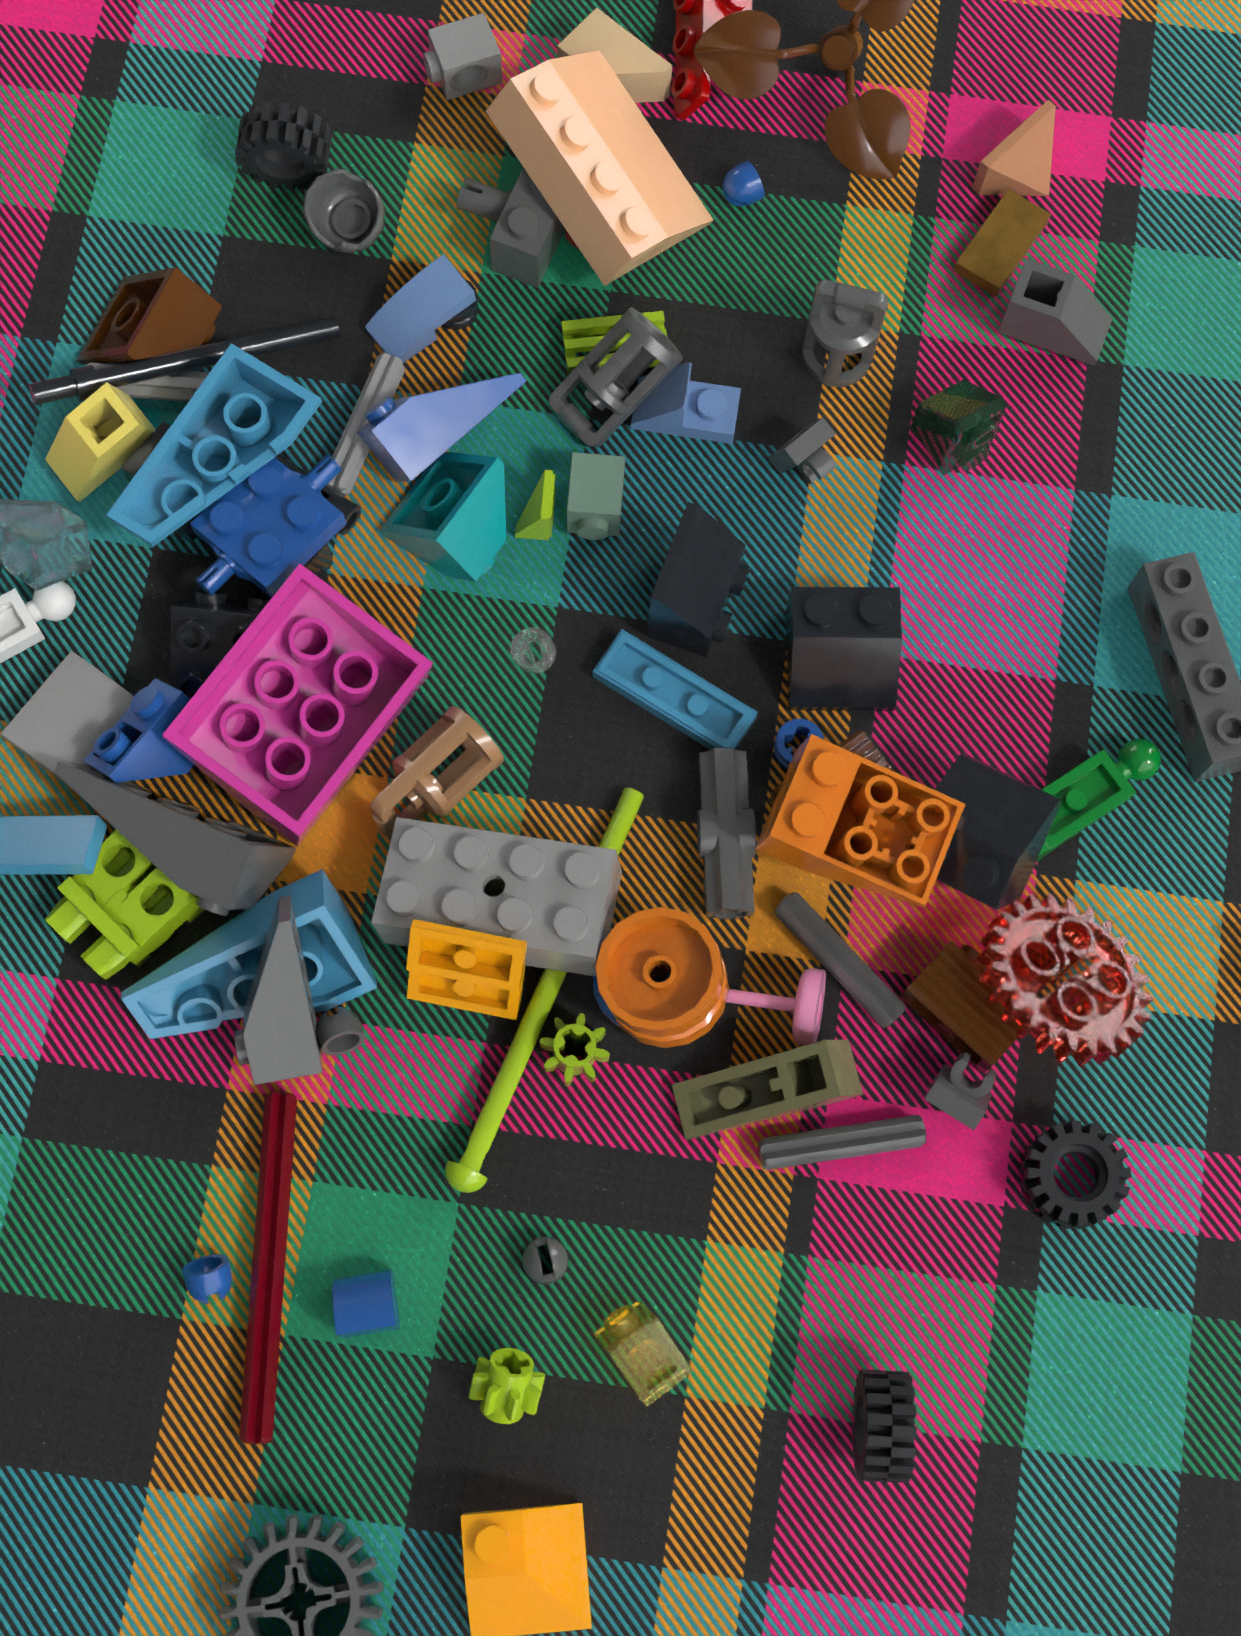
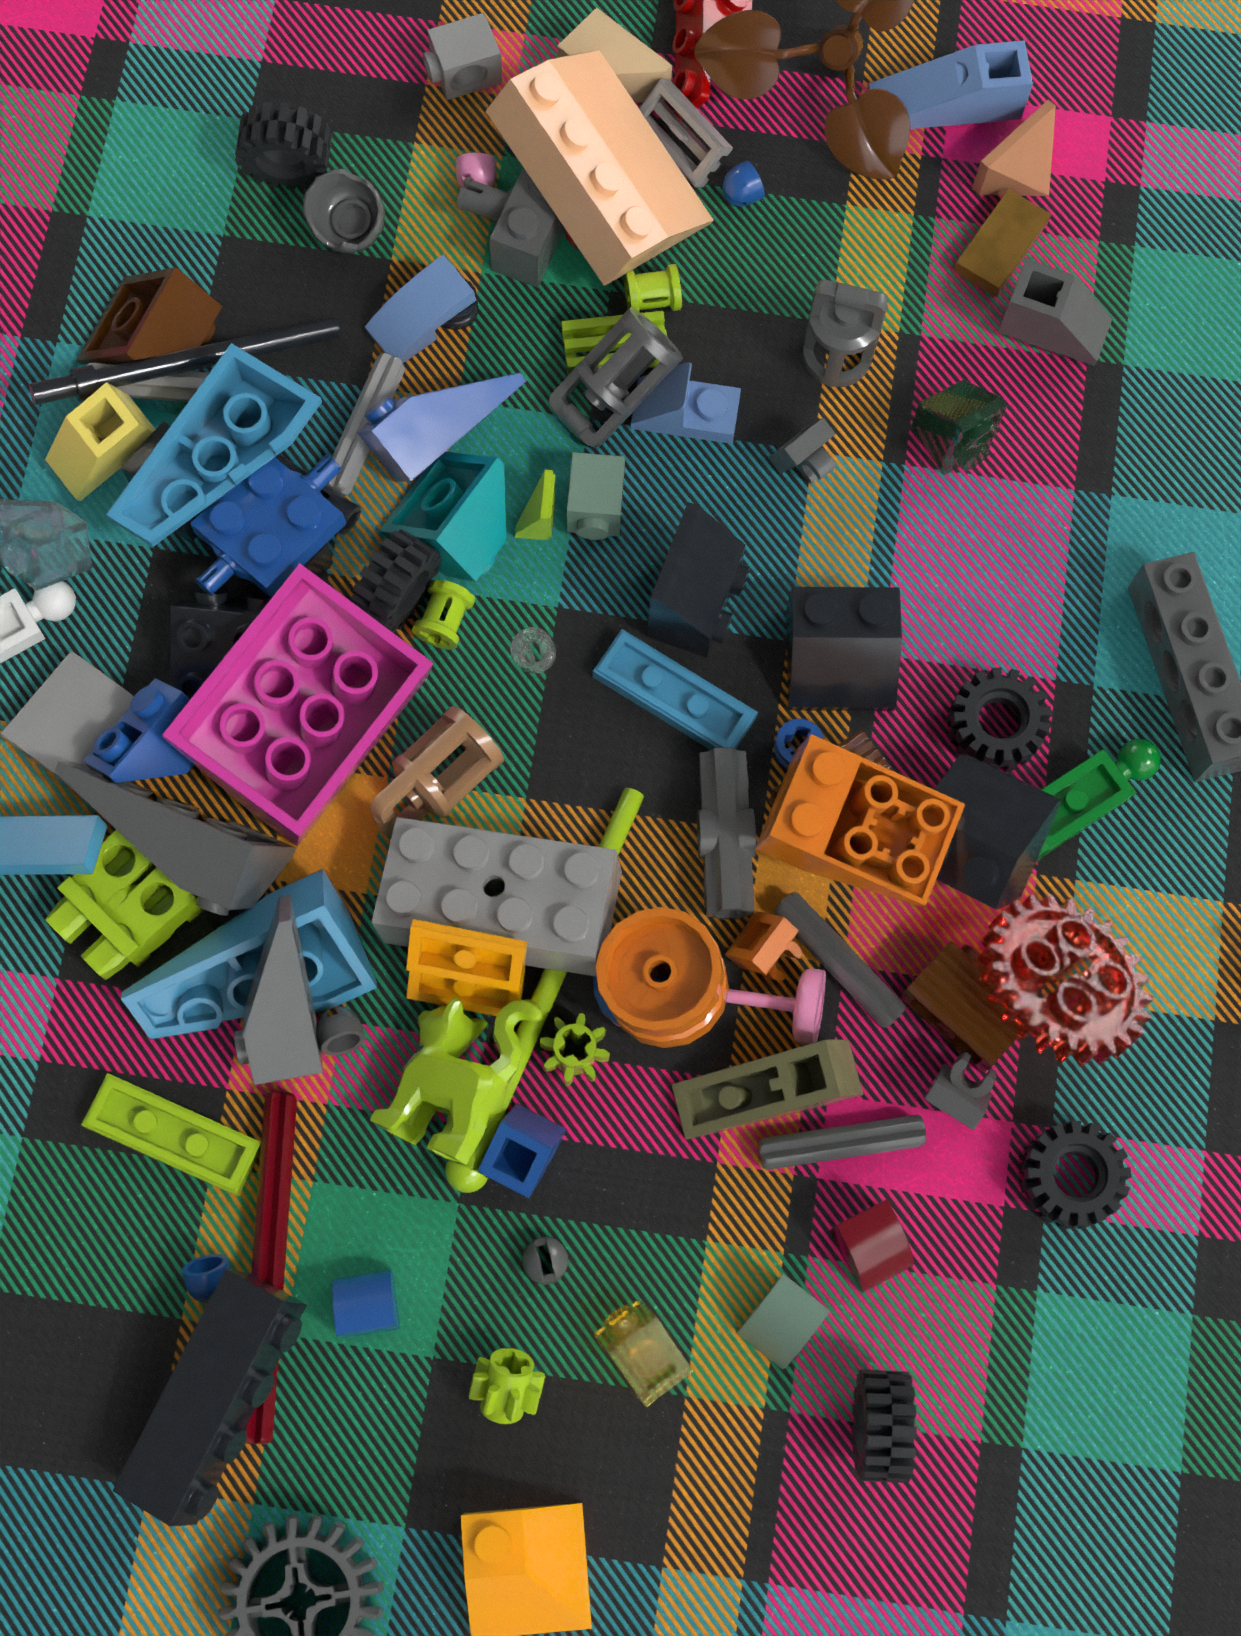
(172, 1134): none -> lime tile
(210, 1399): none -> black brick
(396, 579): none -> black tyre
(456, 601): none -> lime bush
(456, 1087): none -> lime animal
(476, 166): none -> bright pink hinge
(521, 1150): none -> blue brick
(653, 289): none -> lime bush
(709, 159): none -> light grey tile
(763, 943): none -> orange tile
(783, 1321): none -> sand green brick
(874, 1245): none -> dark red brick
(965, 86): none -> medium blue slope
(1009, 691): none -> black tyre

